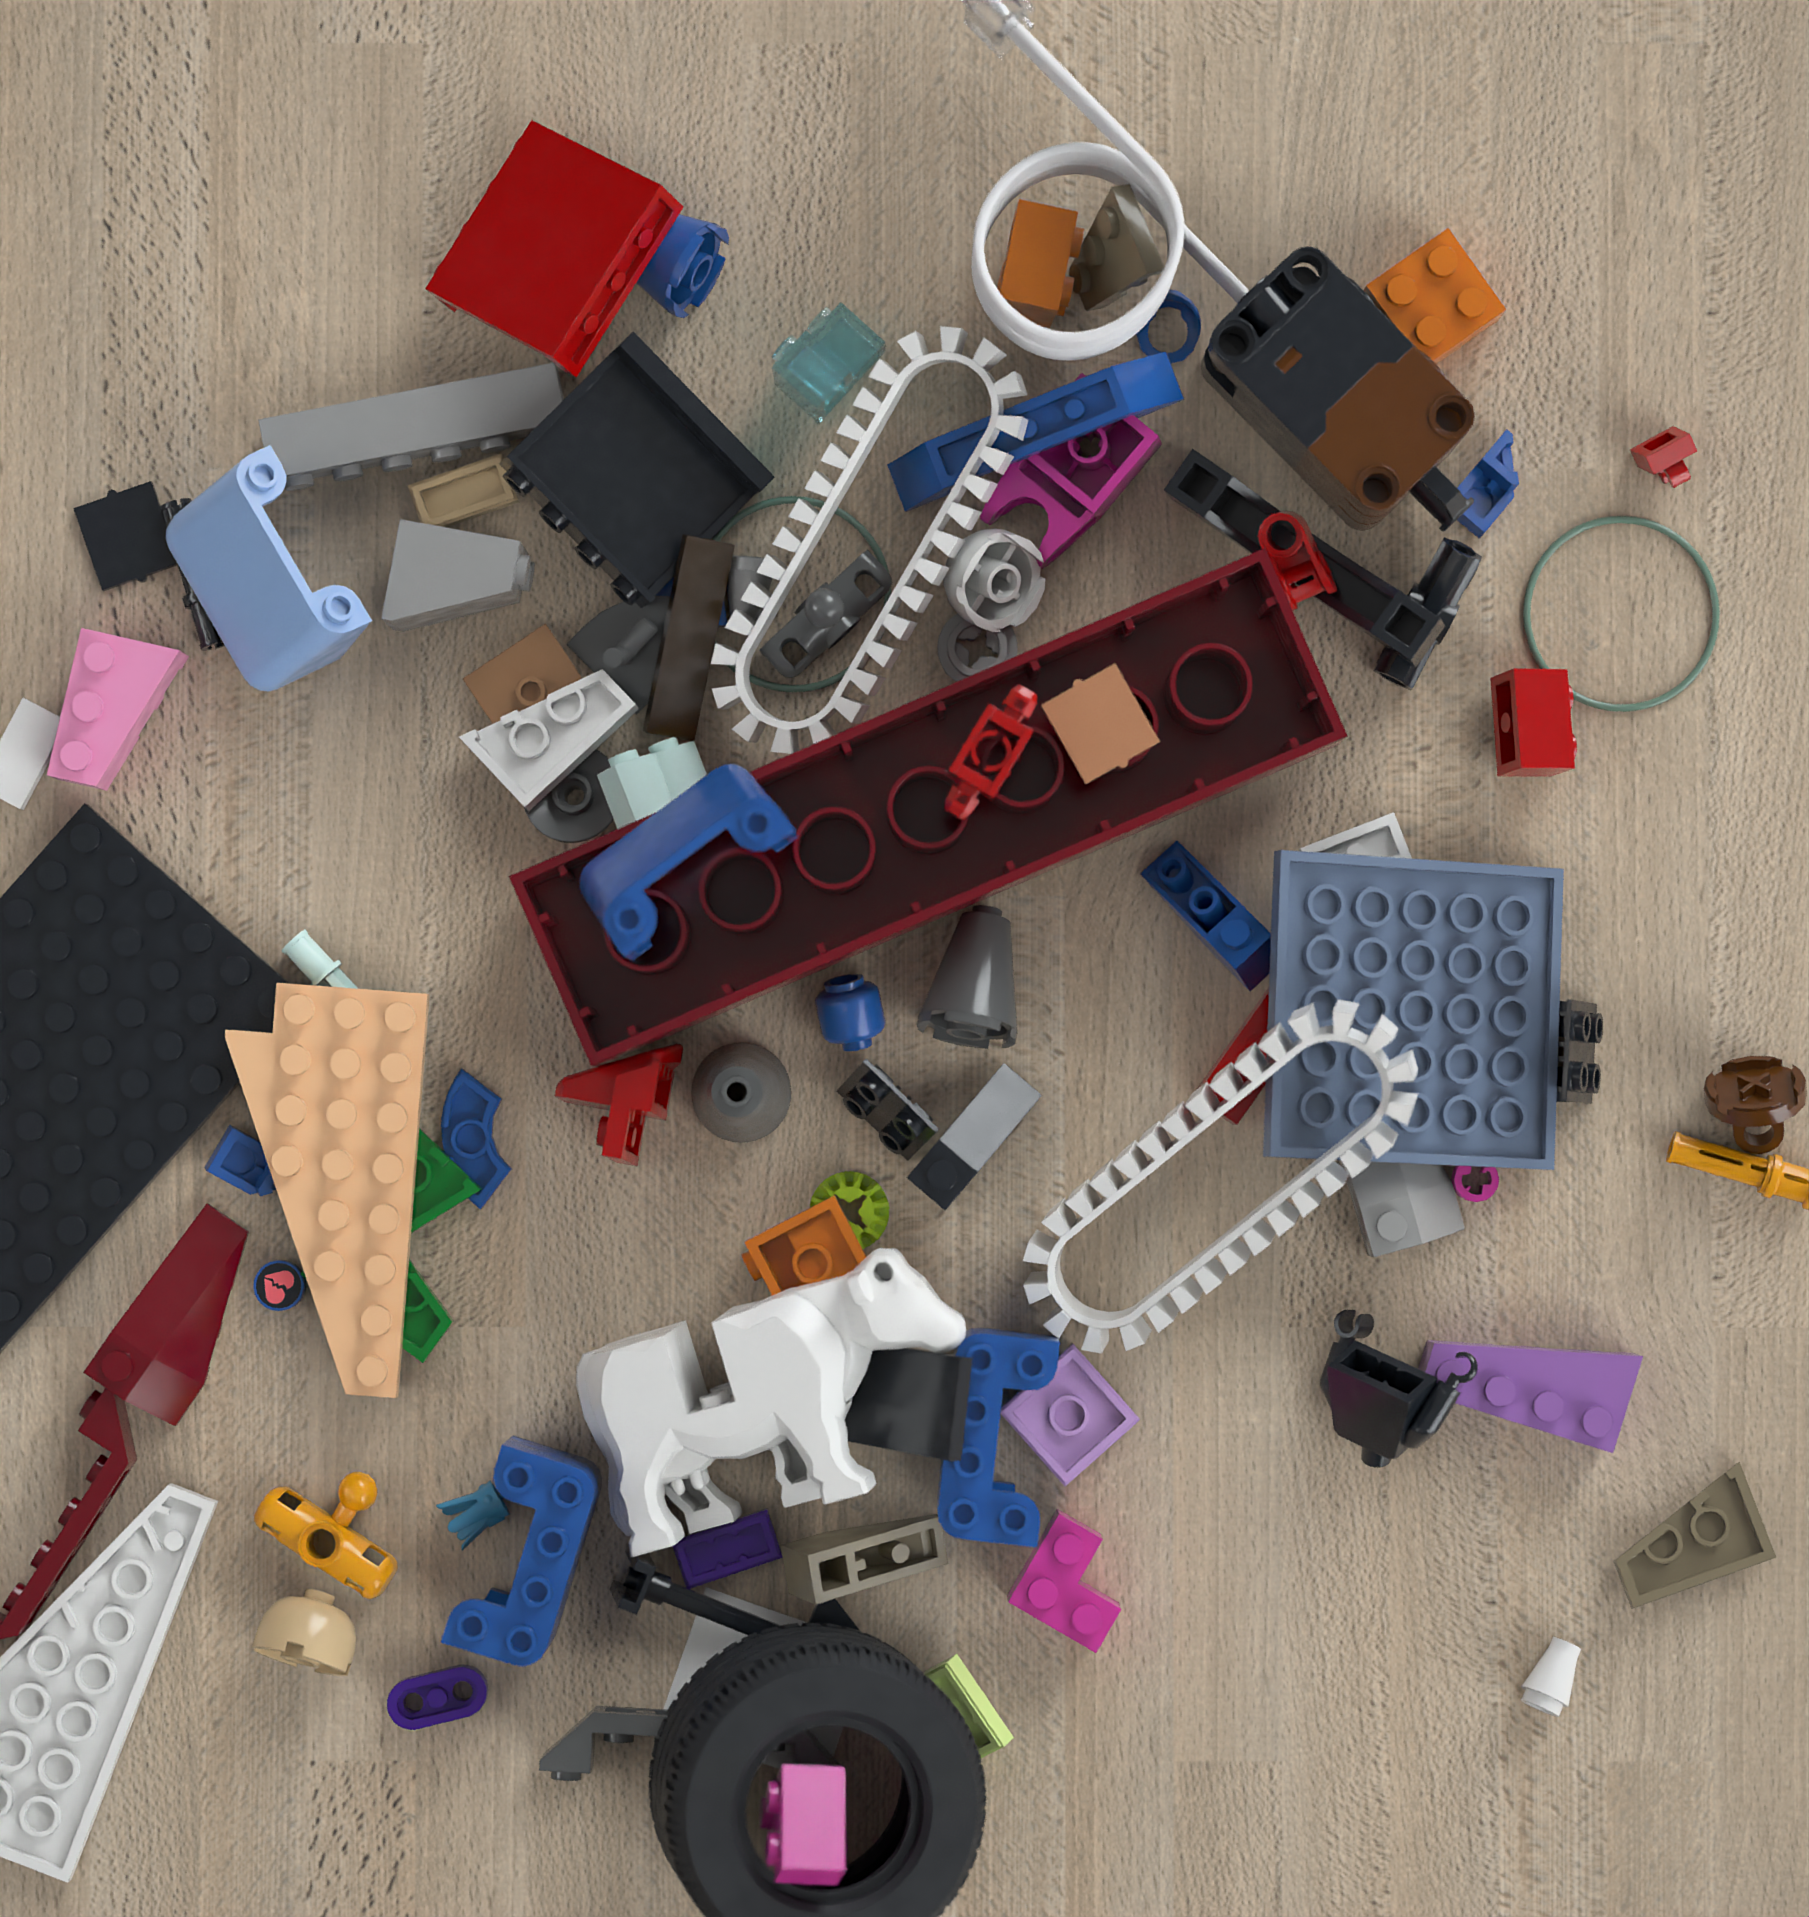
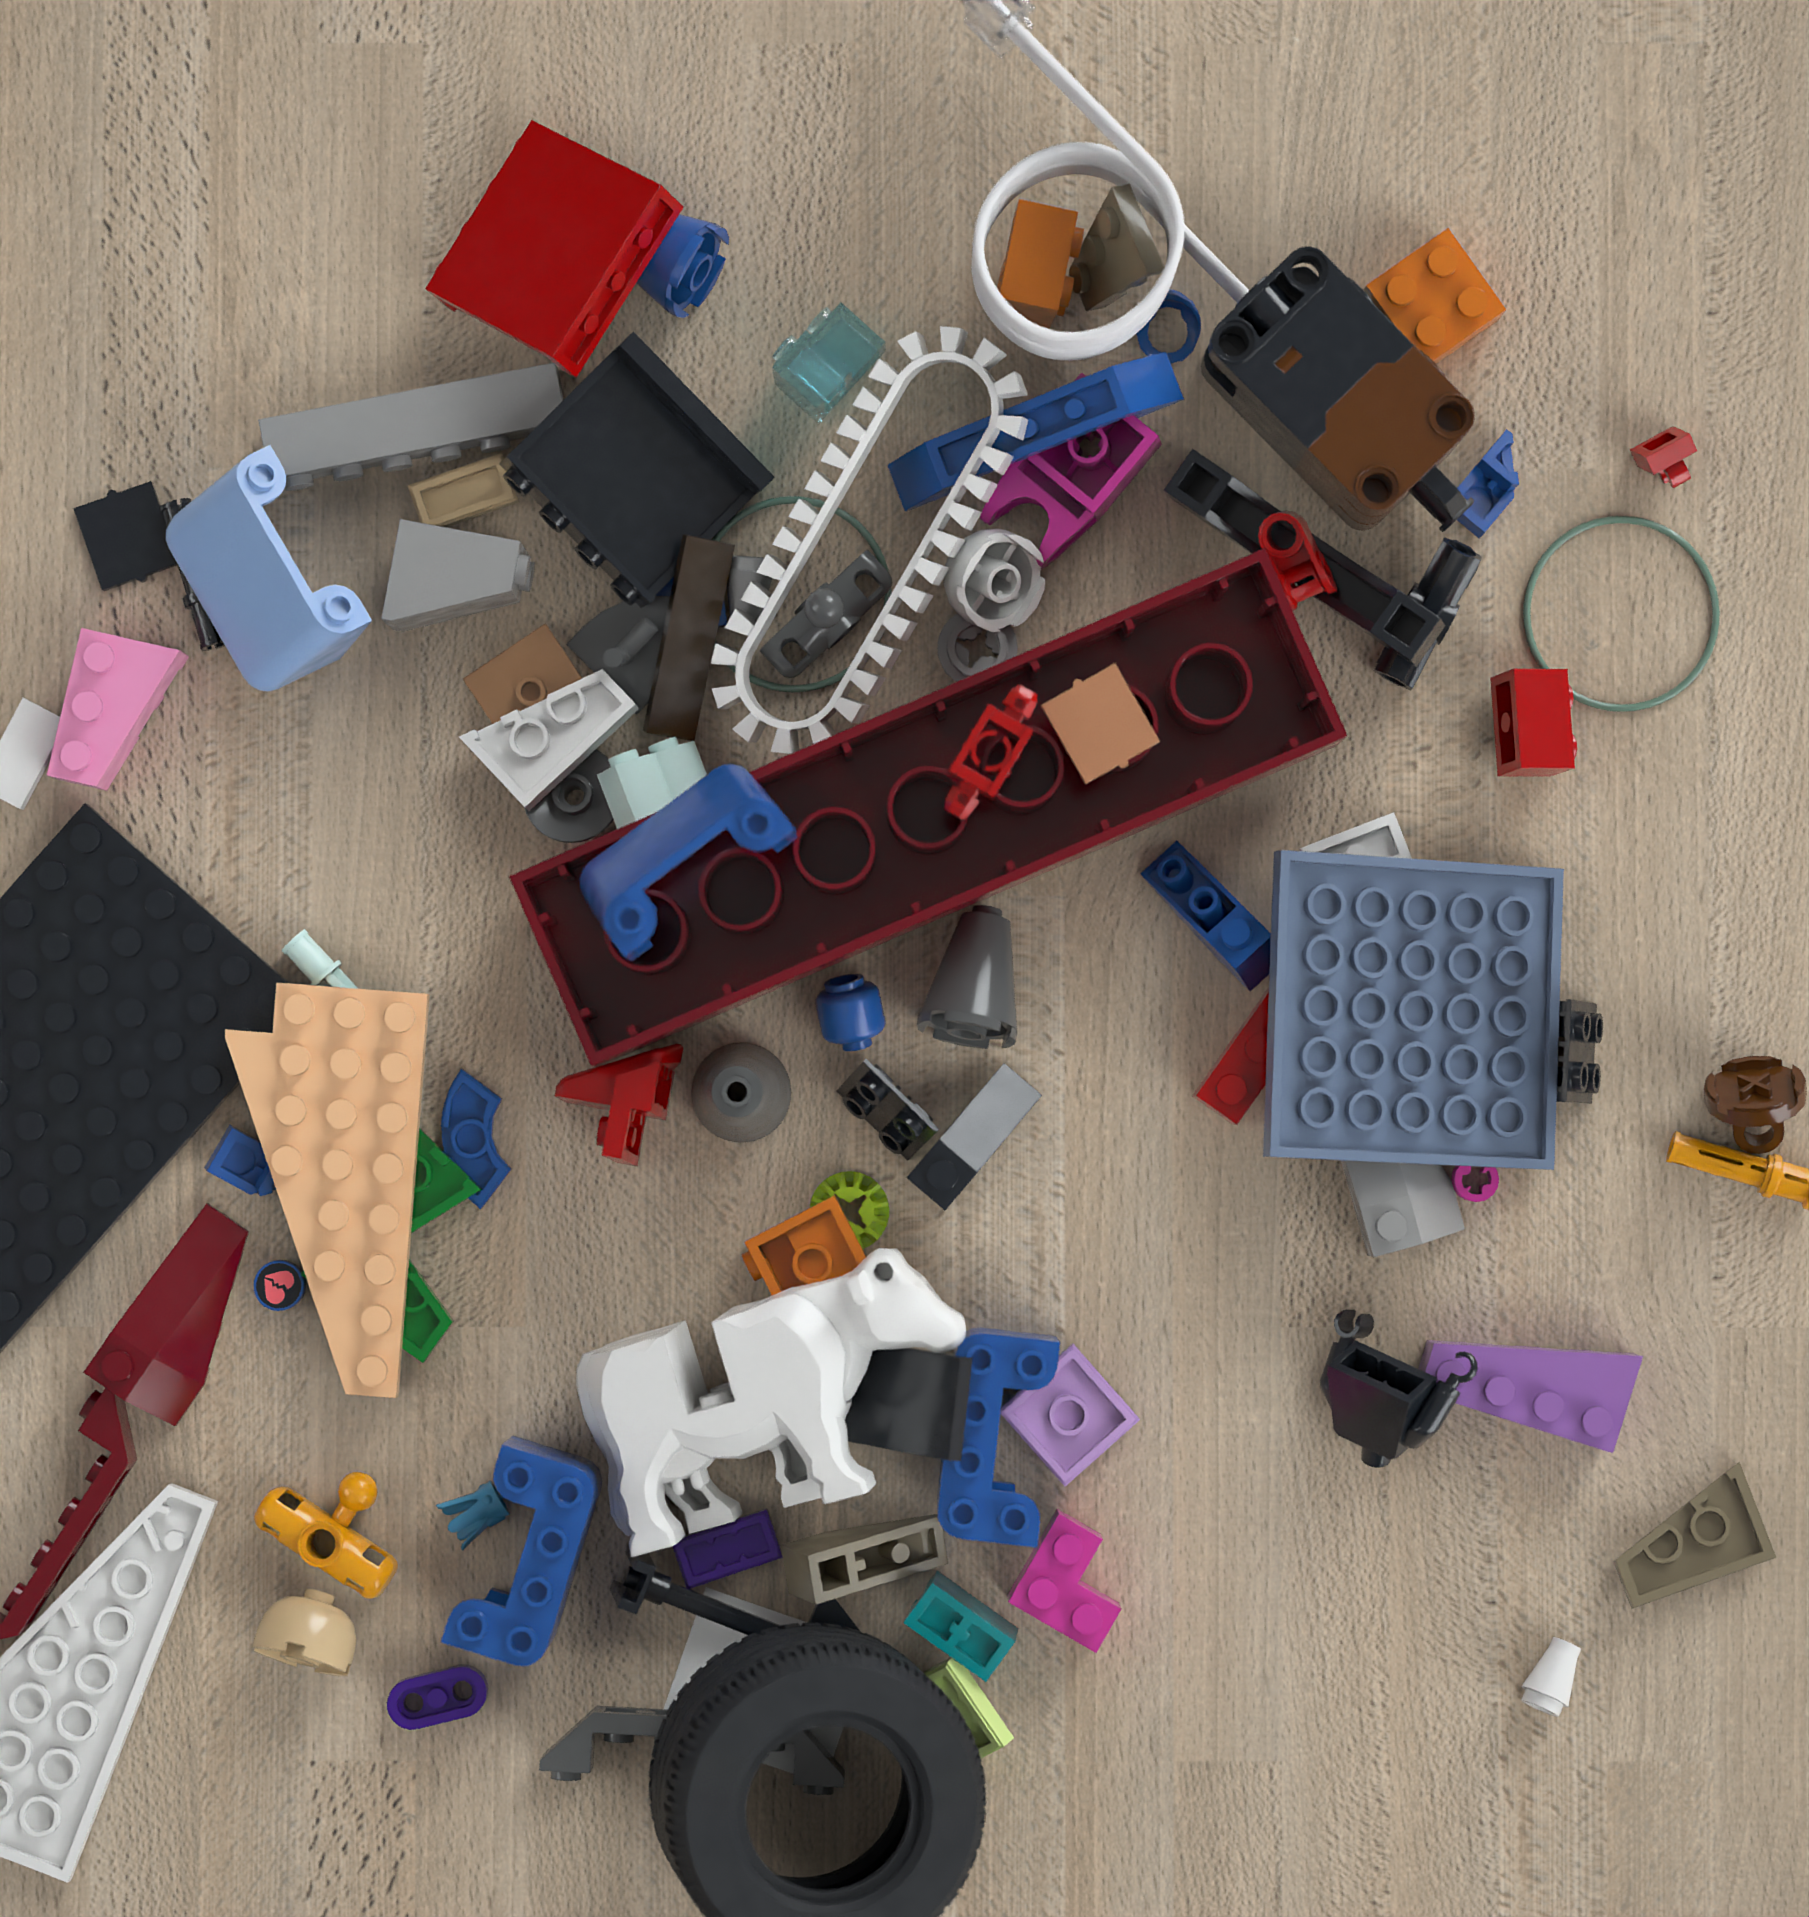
(805, 1824): brick -> none
(961, 1626): none -> teal hinge
(1255, 1231): white piece -> none

